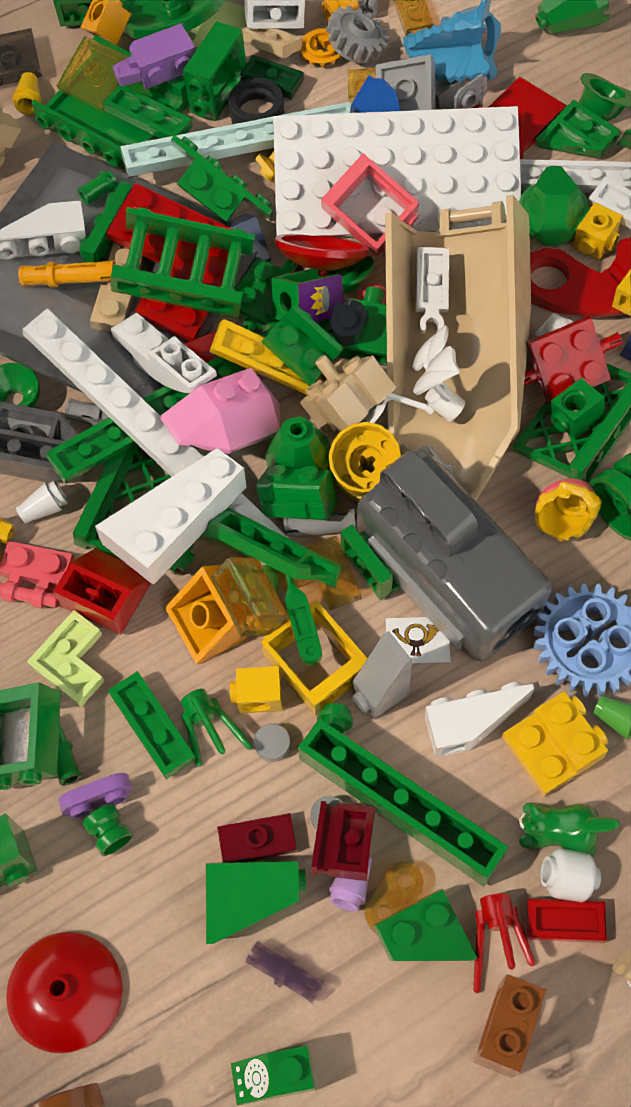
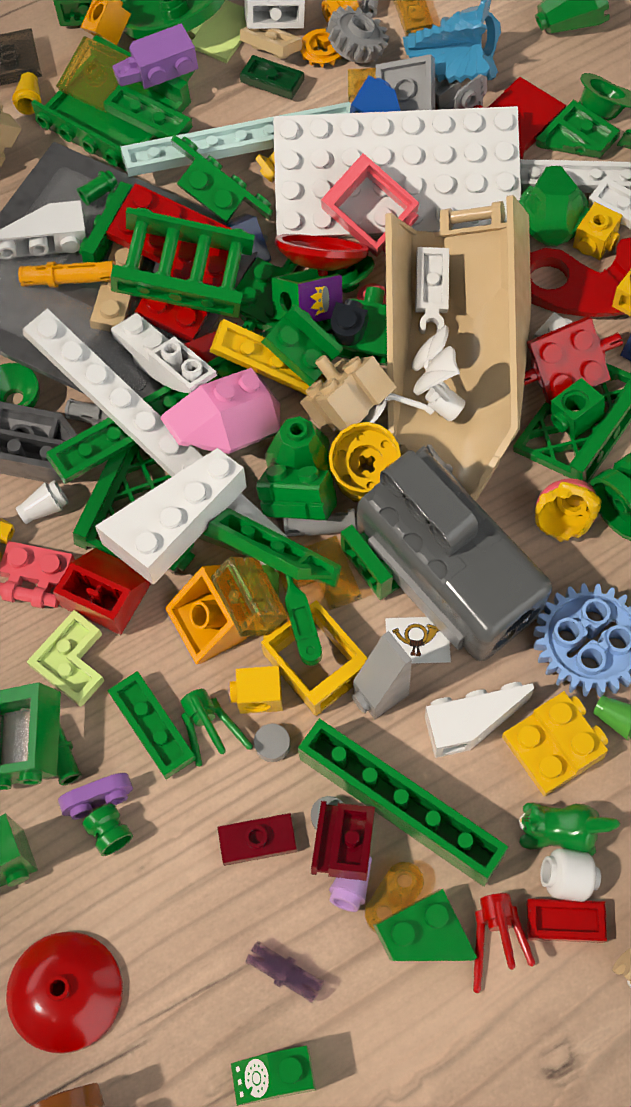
(214, 70): green window -> none
(247, 893): green slope -> none
(255, 89): black tyre -> none
(337, 716): green plate -> none
(510, 1026): dark orange window -> none

